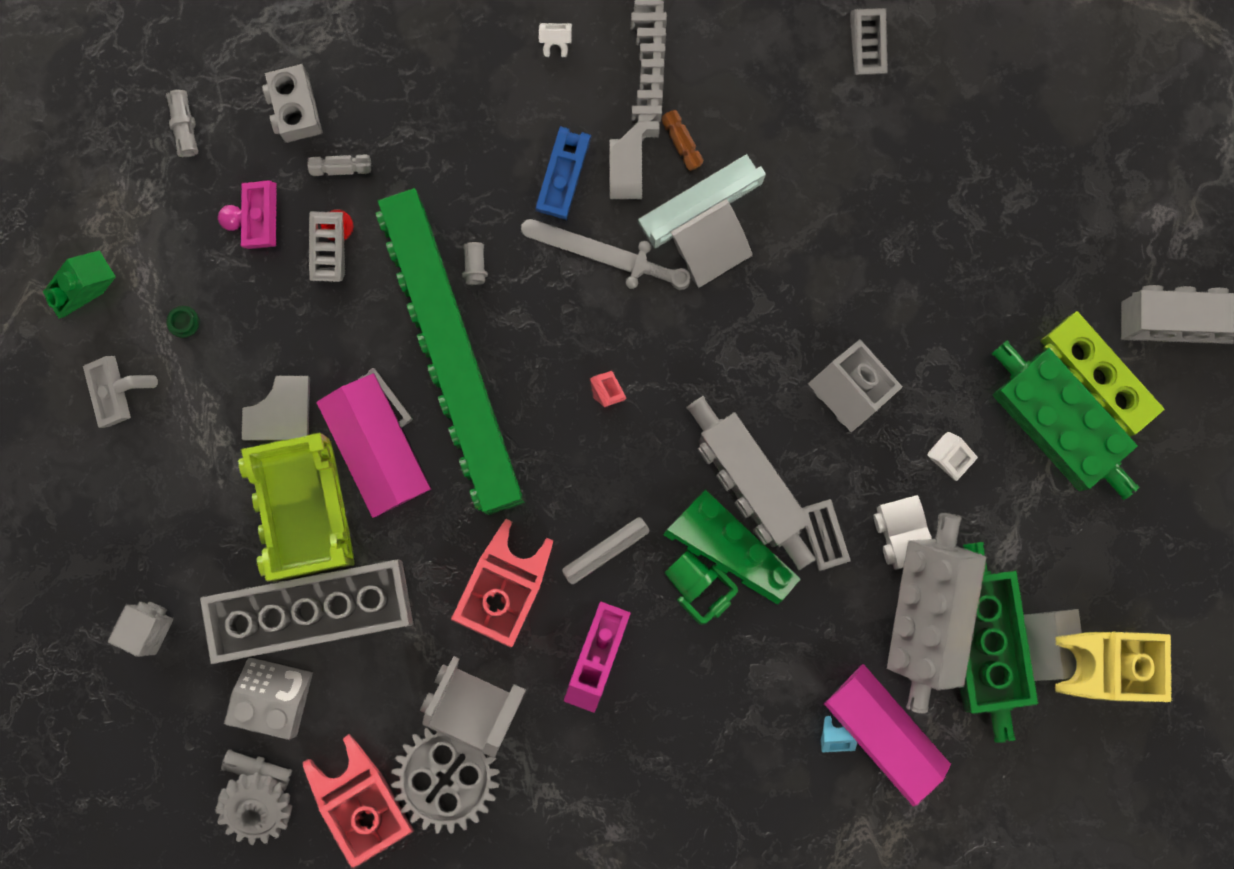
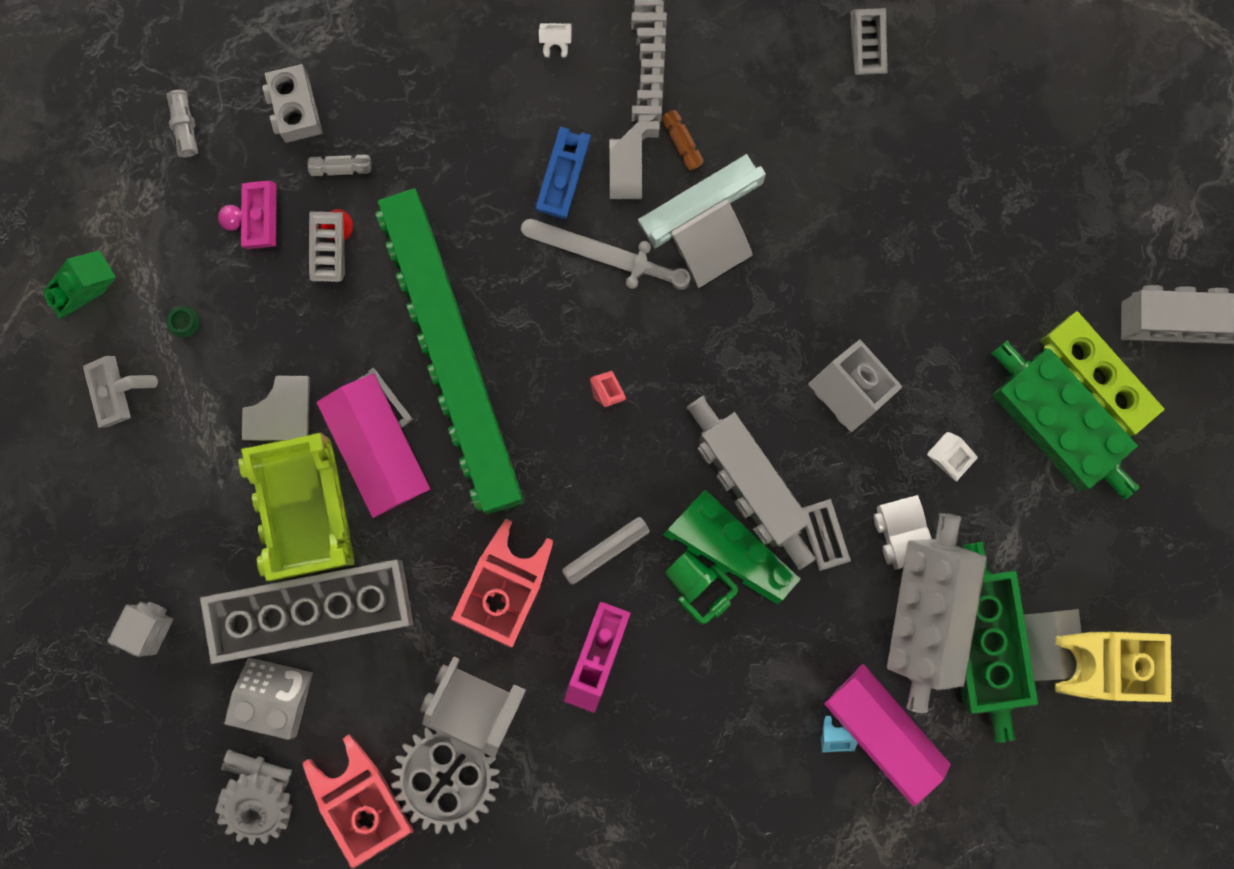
(474, 263): light grey pin -> none

